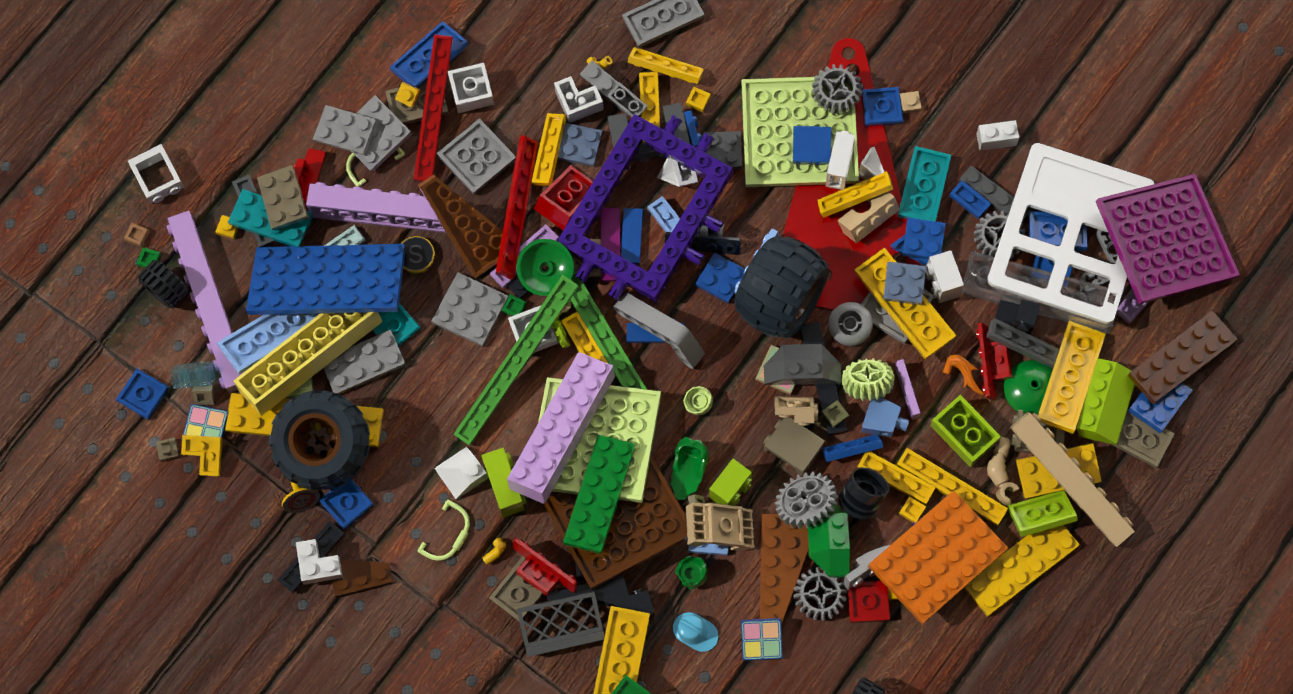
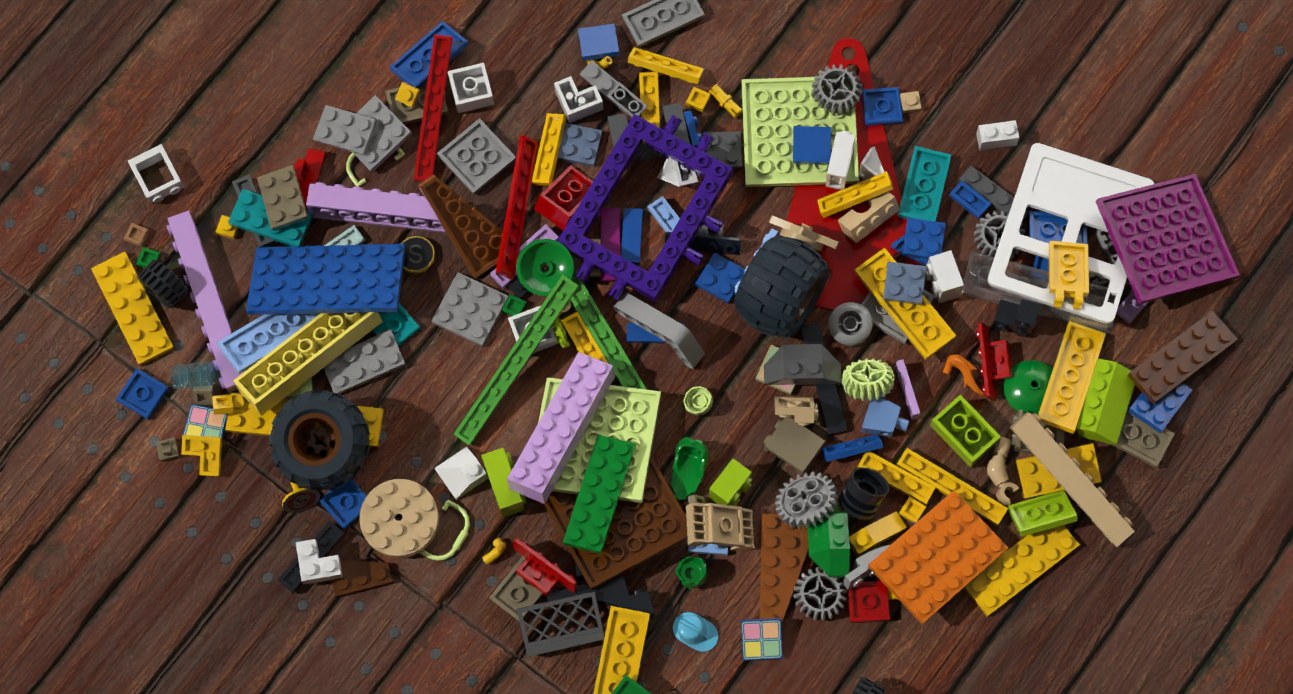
(132, 308): none -> yellow plate
(222, 404): none -> yellow plate
(396, 501): none -> tan piece
(598, 42): none -> tile
(725, 101): none -> yellow pin
(803, 234): none -> tan plate
(835, 414): olive plate -> none
(876, 534): none -> yellow slope
(1022, 343): dark grey plate -> none
(1068, 272): none -> yellow tile

